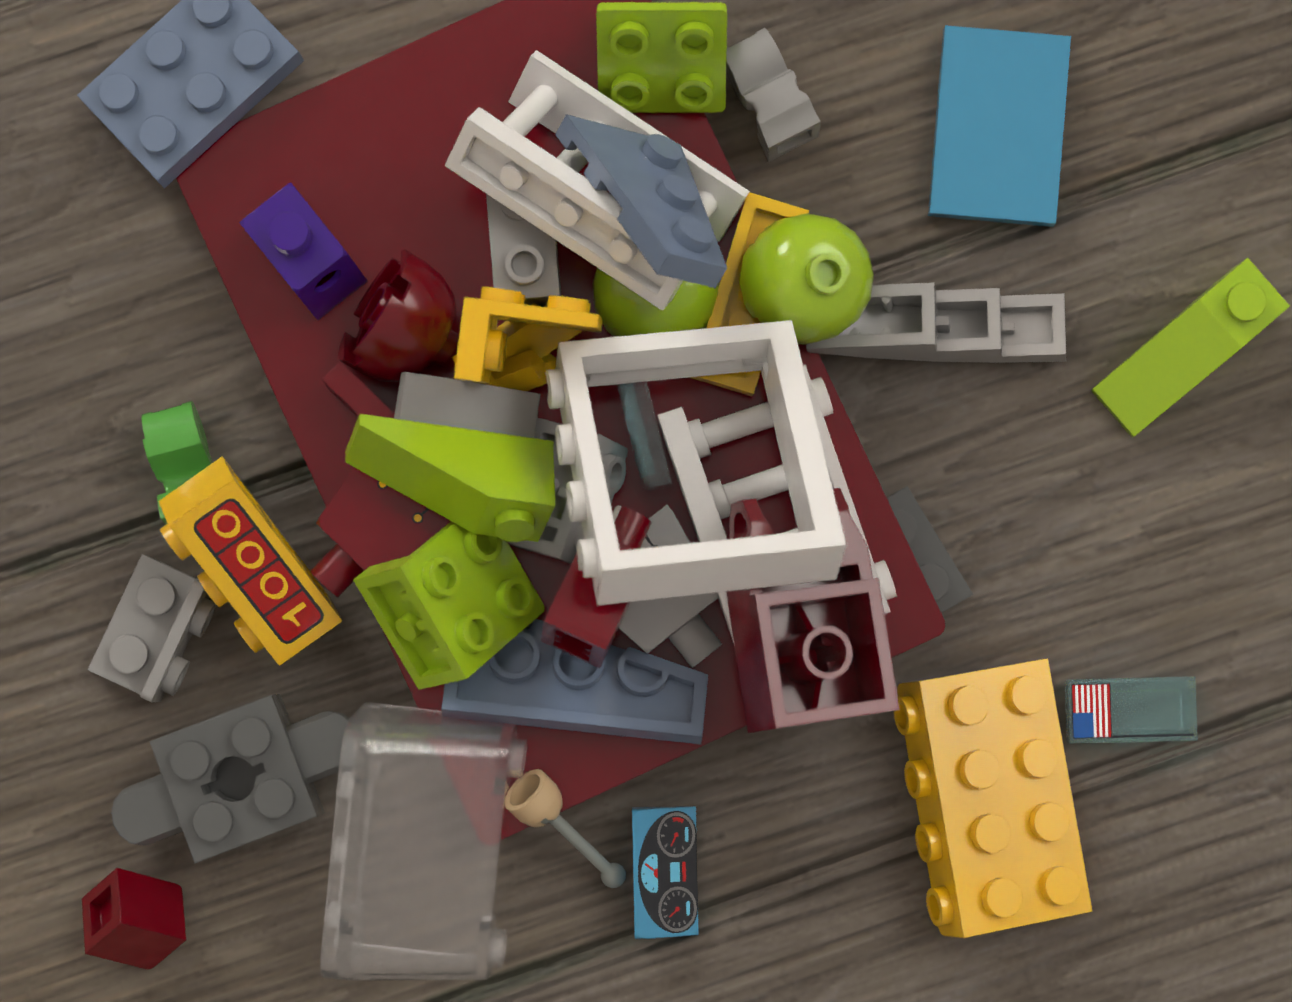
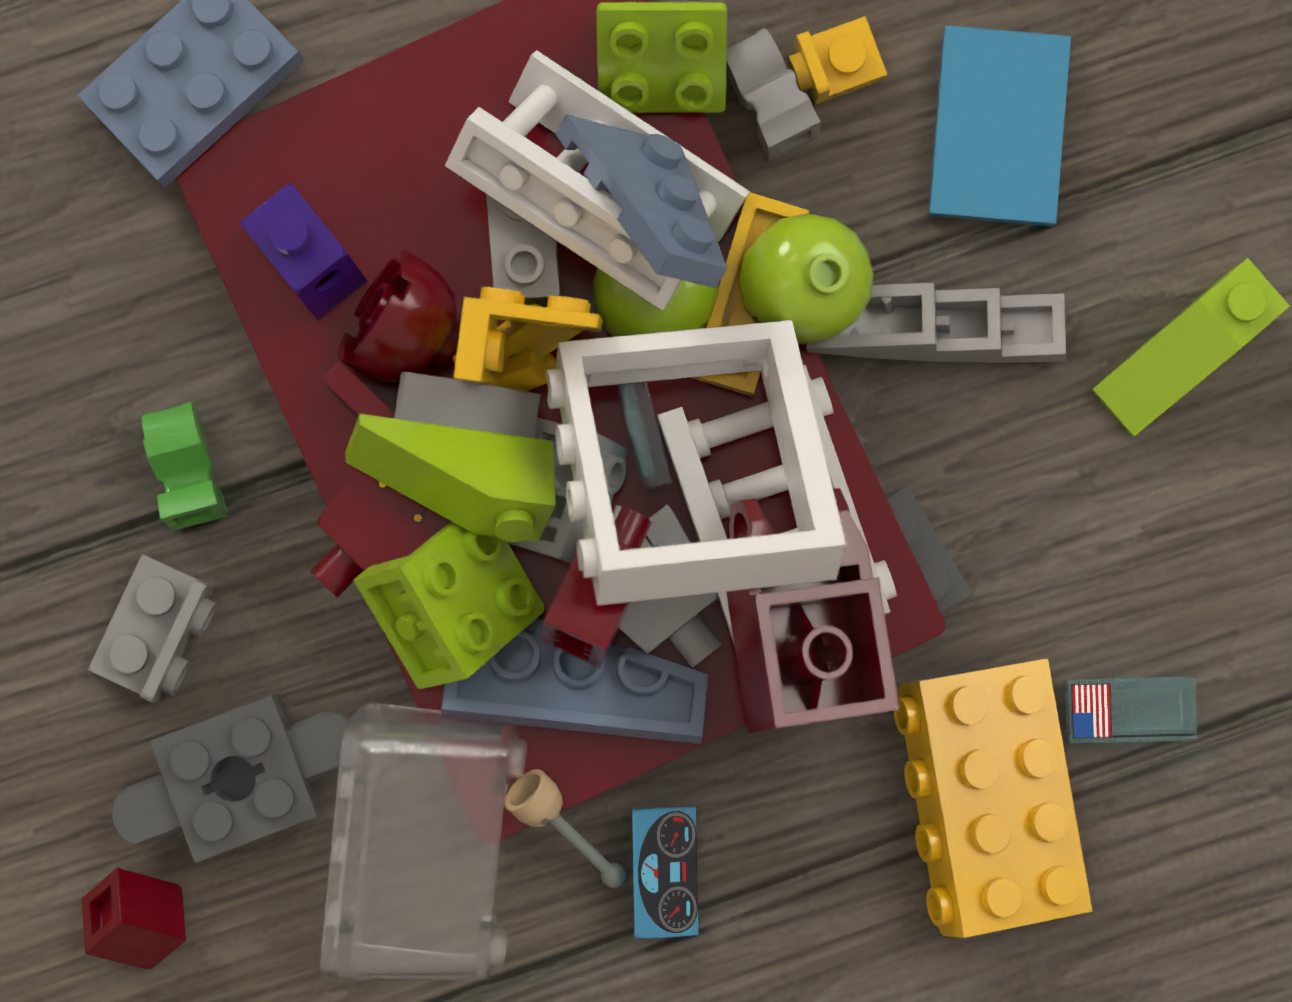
(247, 562): yellow brick -> none
(837, 60): none -> yellow bracket

